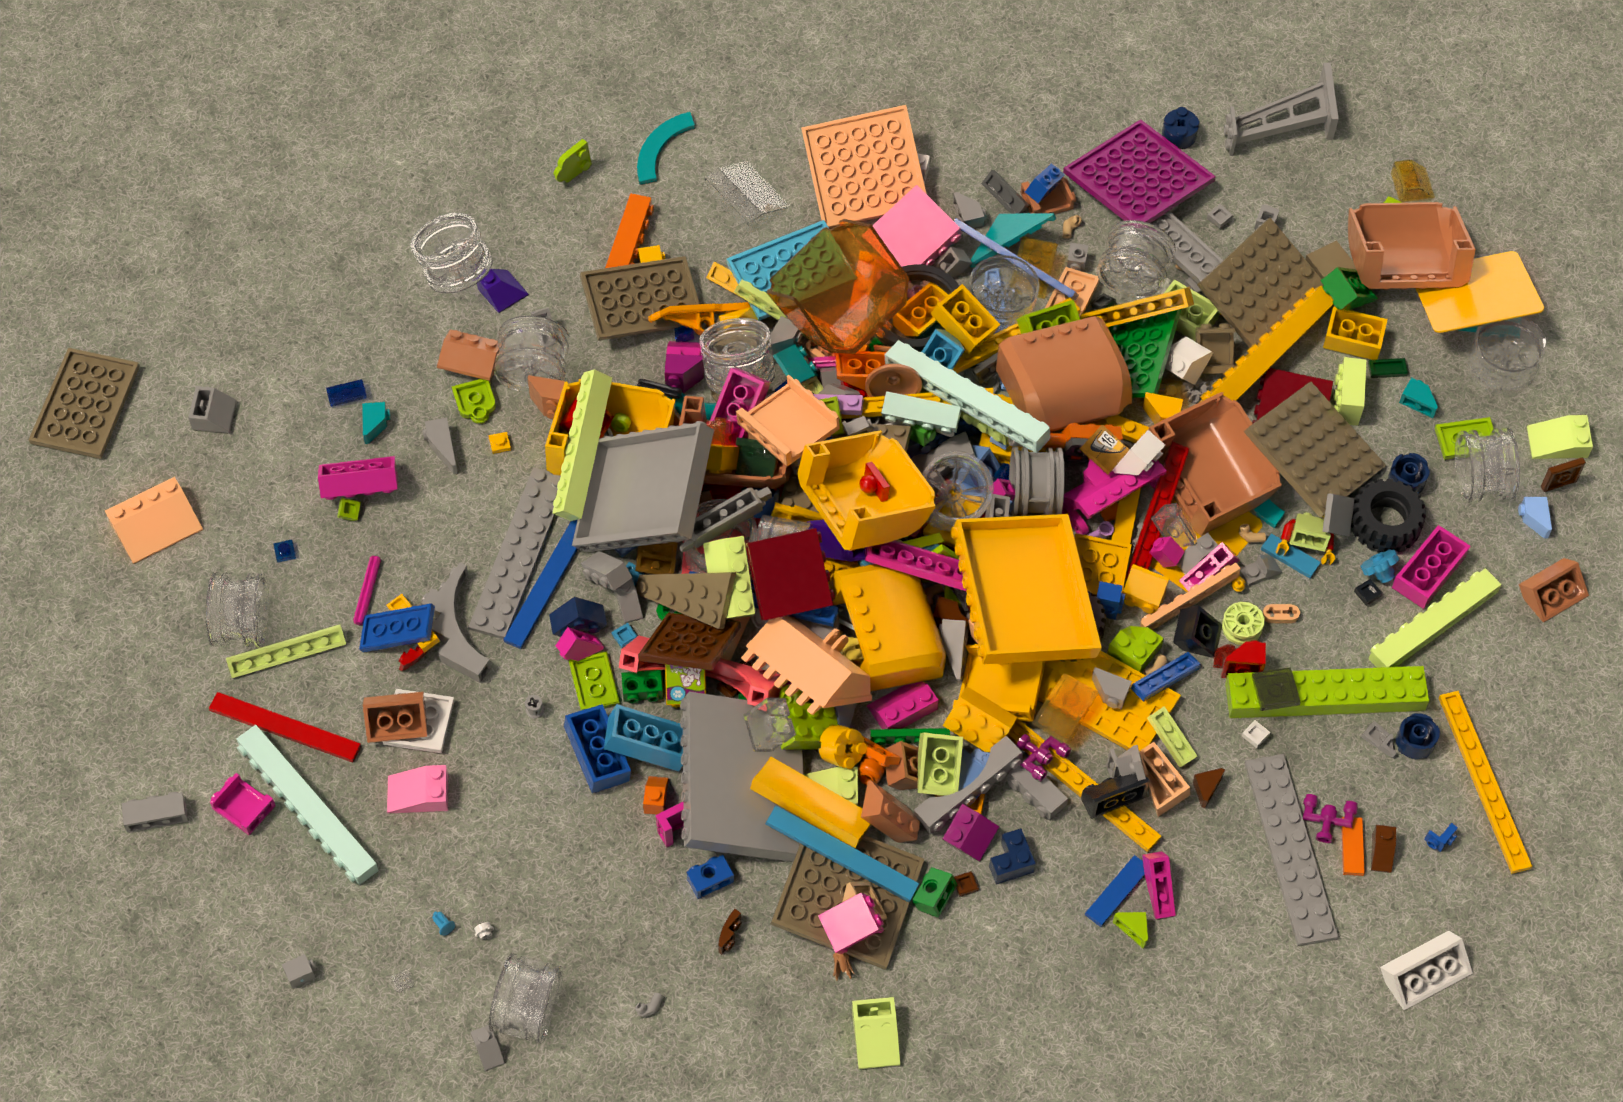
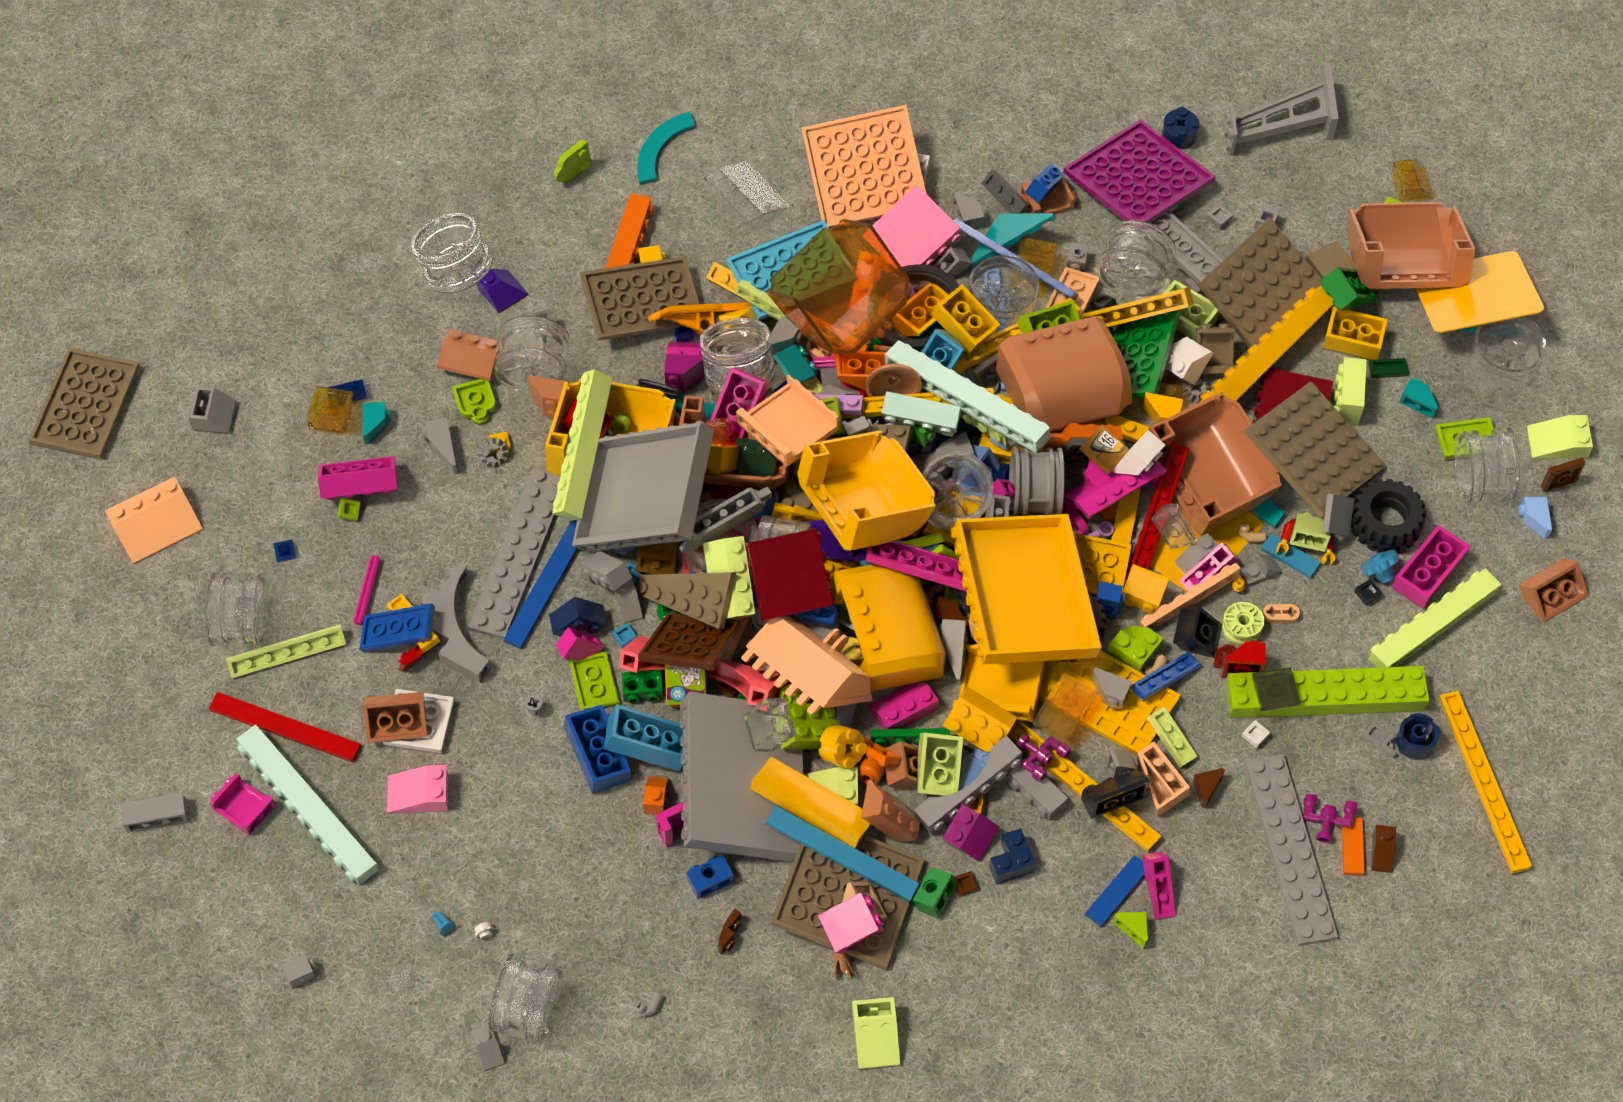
(330, 410): none -> clear yellow slope
(494, 443): none -> light grey gear
(874, 482): red tile -> none
(1070, 224): tan arm -> none
(1131, 763): light grey slope -> none
(1166, 551): dark pink brick -> none
(1411, 470): dark blue brick -> none
(1427, 969): white slope -> none
(1439, 842): blue bracket -> none

